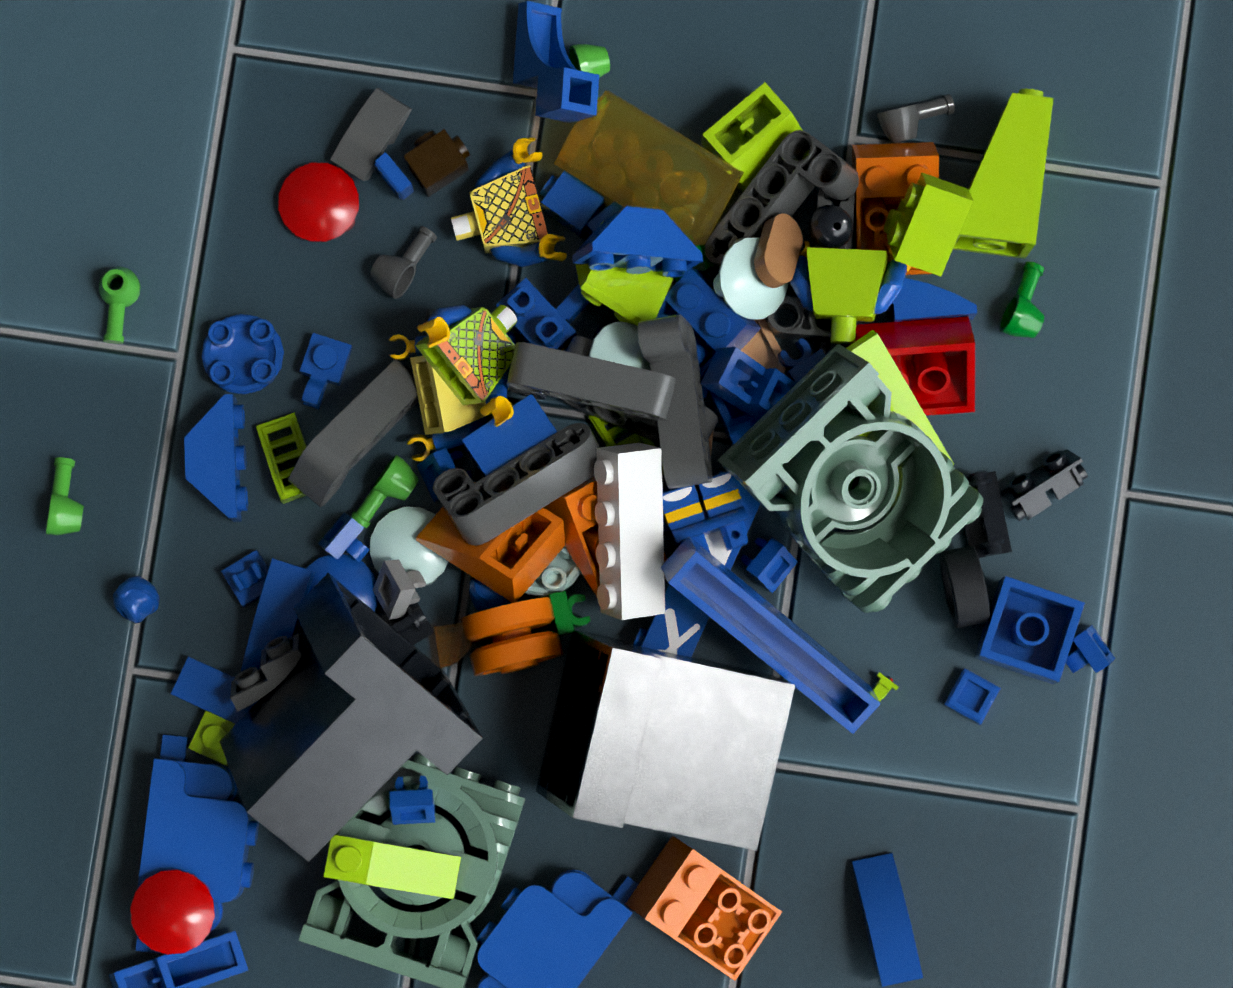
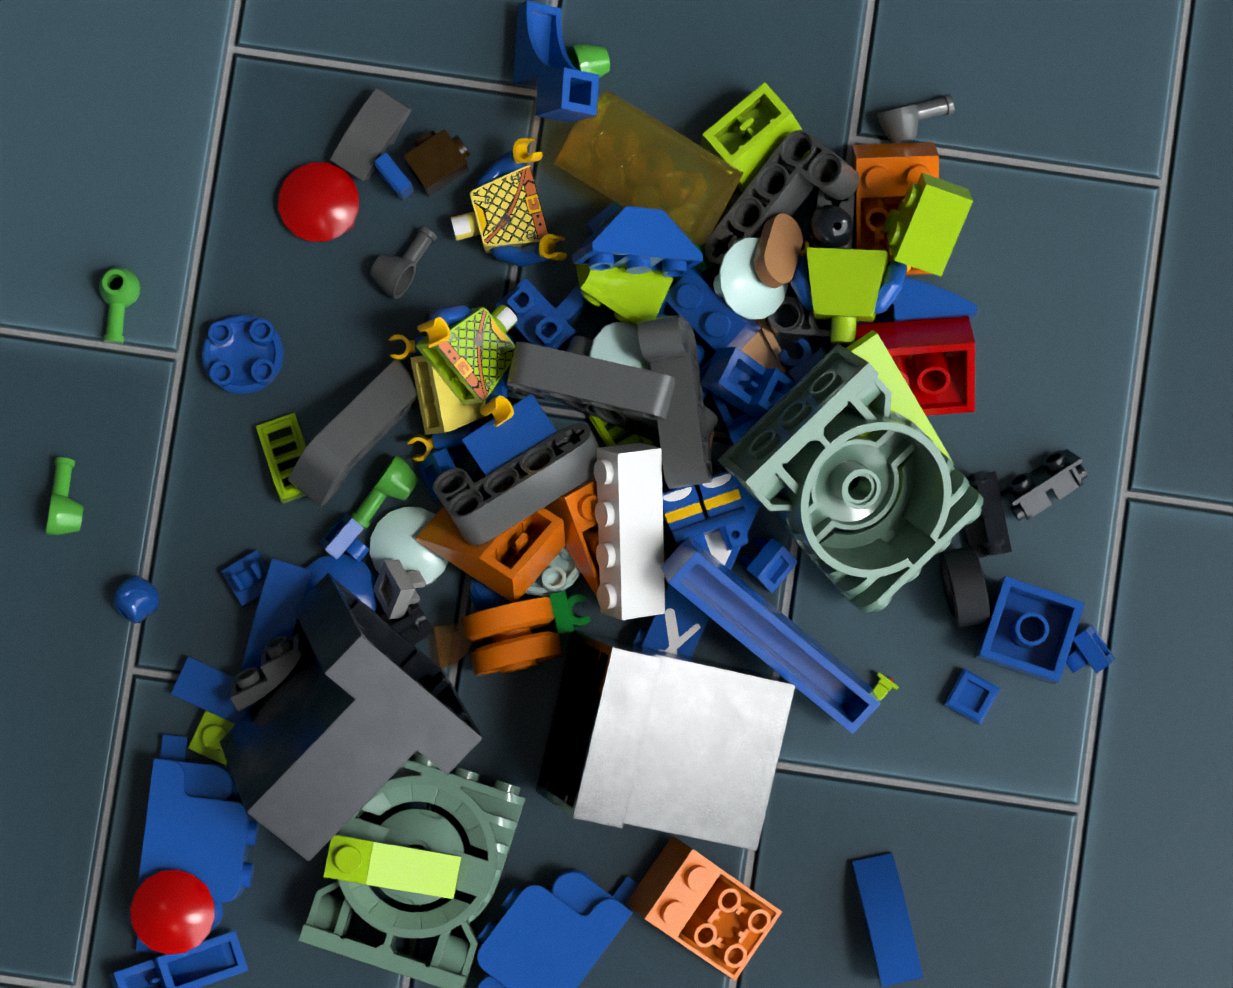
(216, 458): blue slope -> none
(324, 364): blue plate -> none
(412, 805): blue tile -> none
(571, 202): blue brick -> none
(1010, 180): lime slope -> none
(1021, 315): green bar -> none

